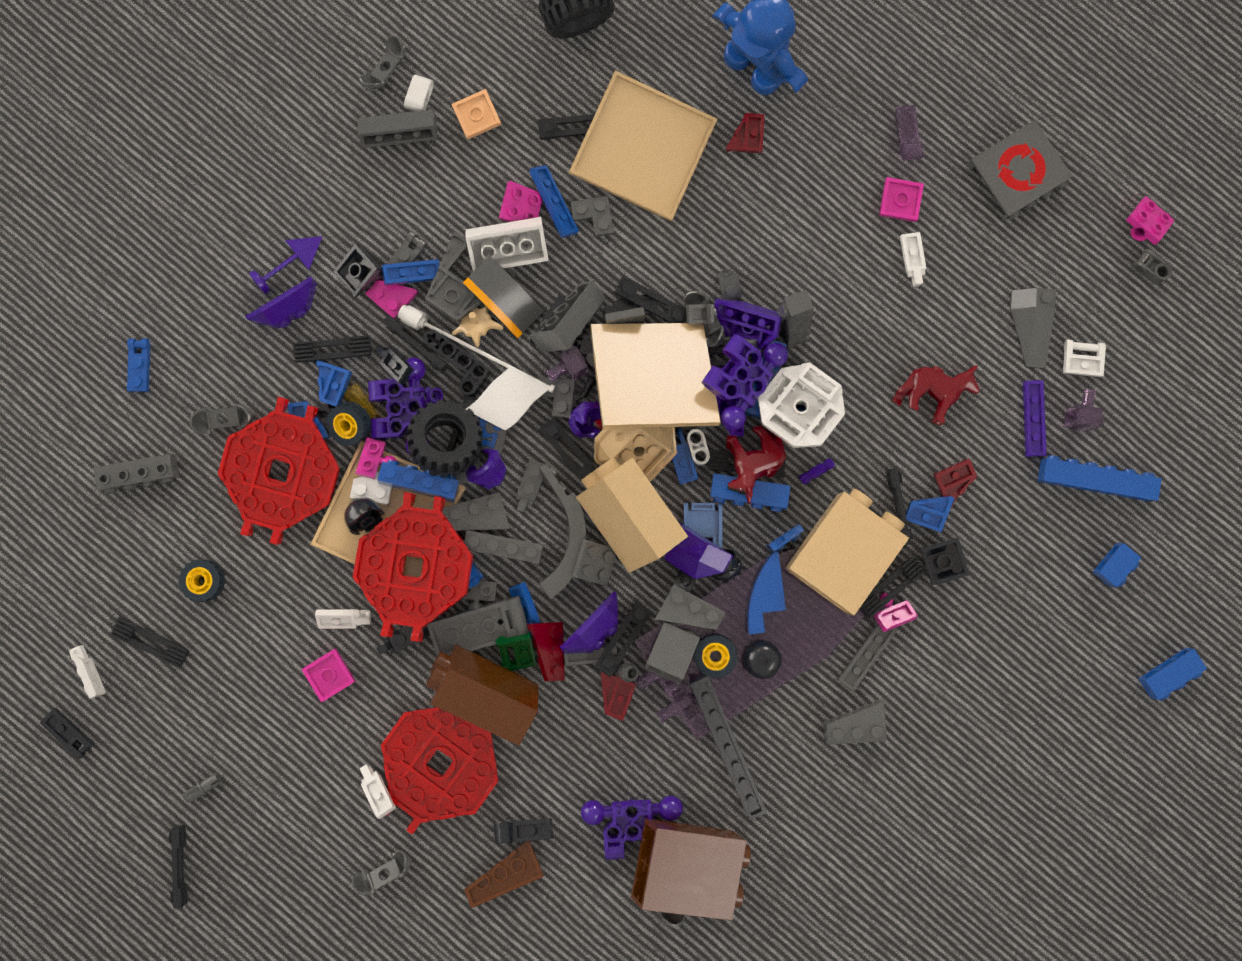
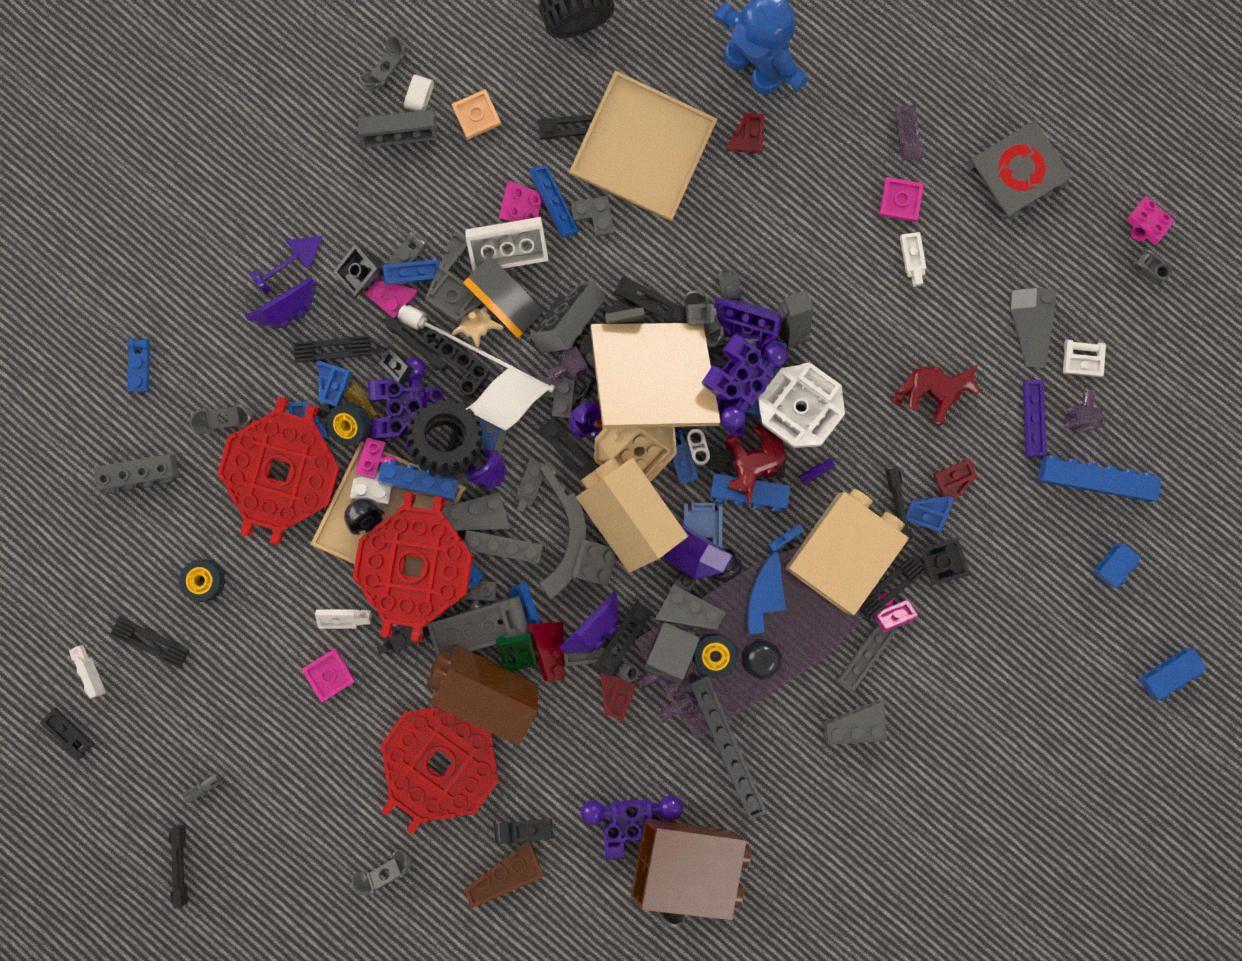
(376, 792): white hinge -> none

